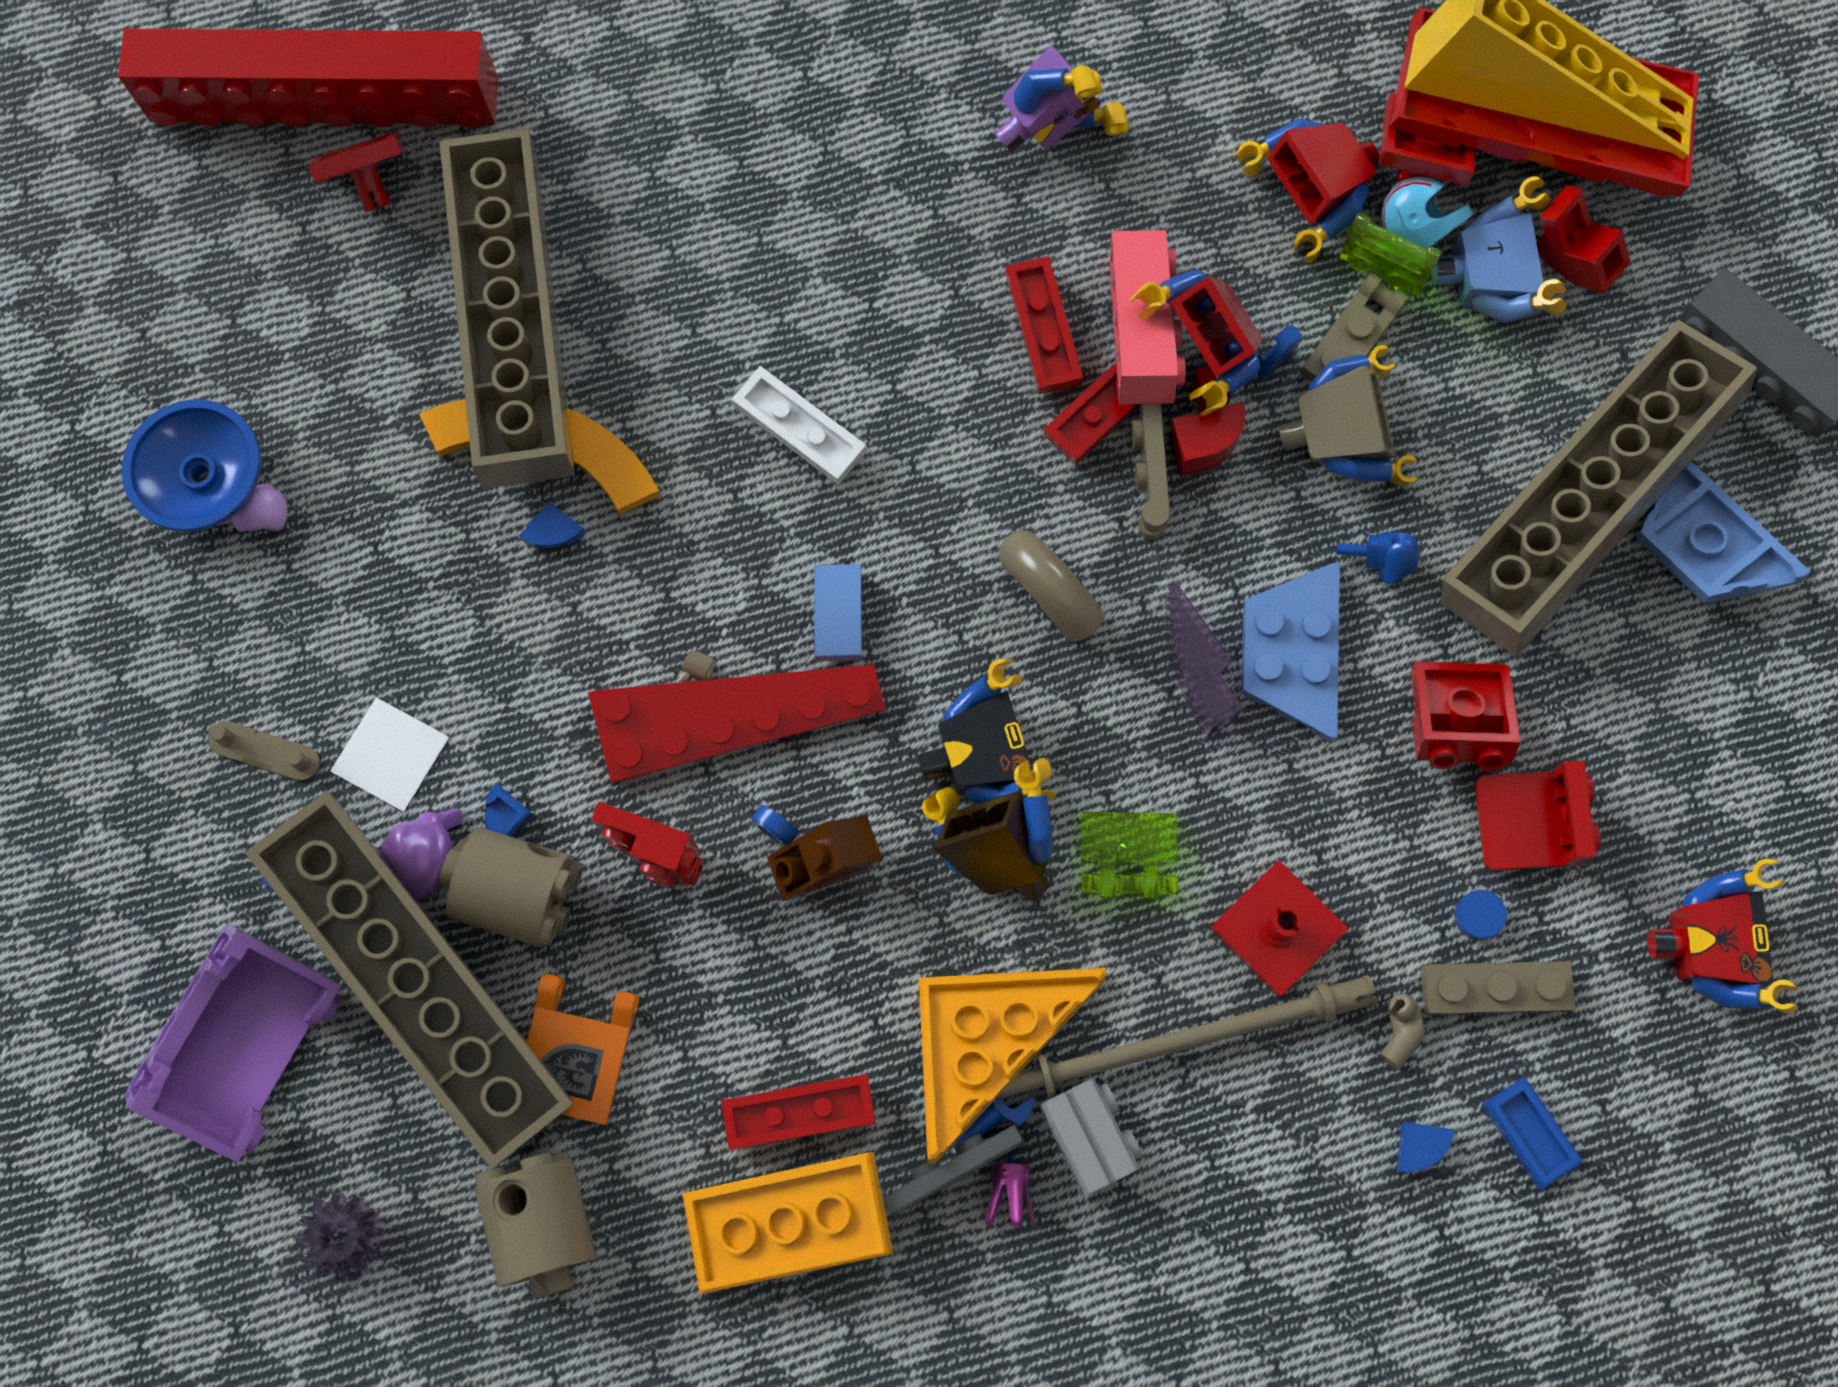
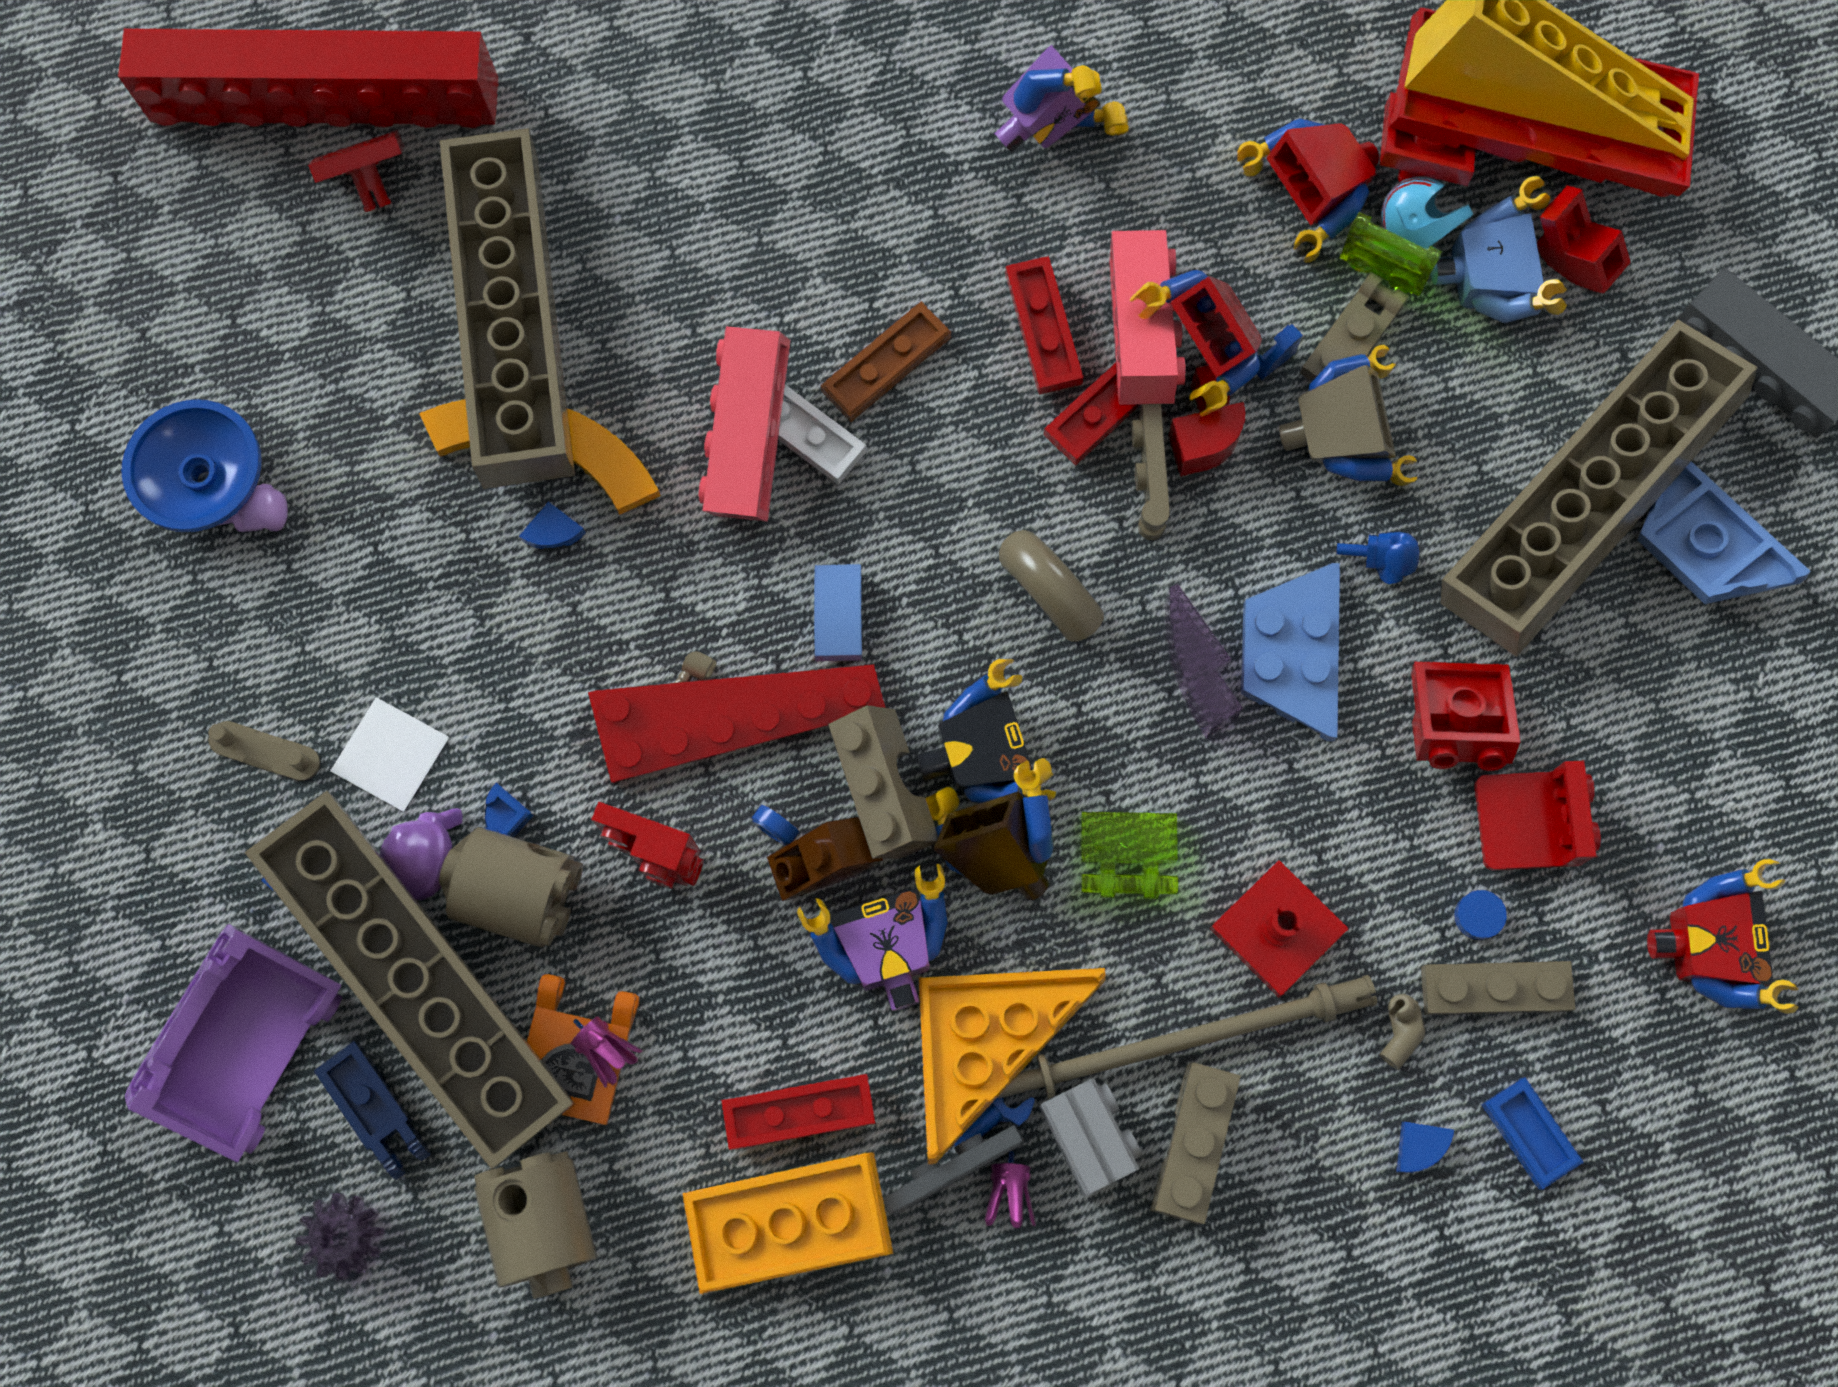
(370, 1106): none -> dark blue hinge
(602, 1047): none -> flat silver piece
(745, 423): none -> coral brick
(884, 939): none -> torso
(885, 361): none -> dark orange tile
(889, 813): none -> dark tan arch
(1196, 1143): none -> dark tan arch

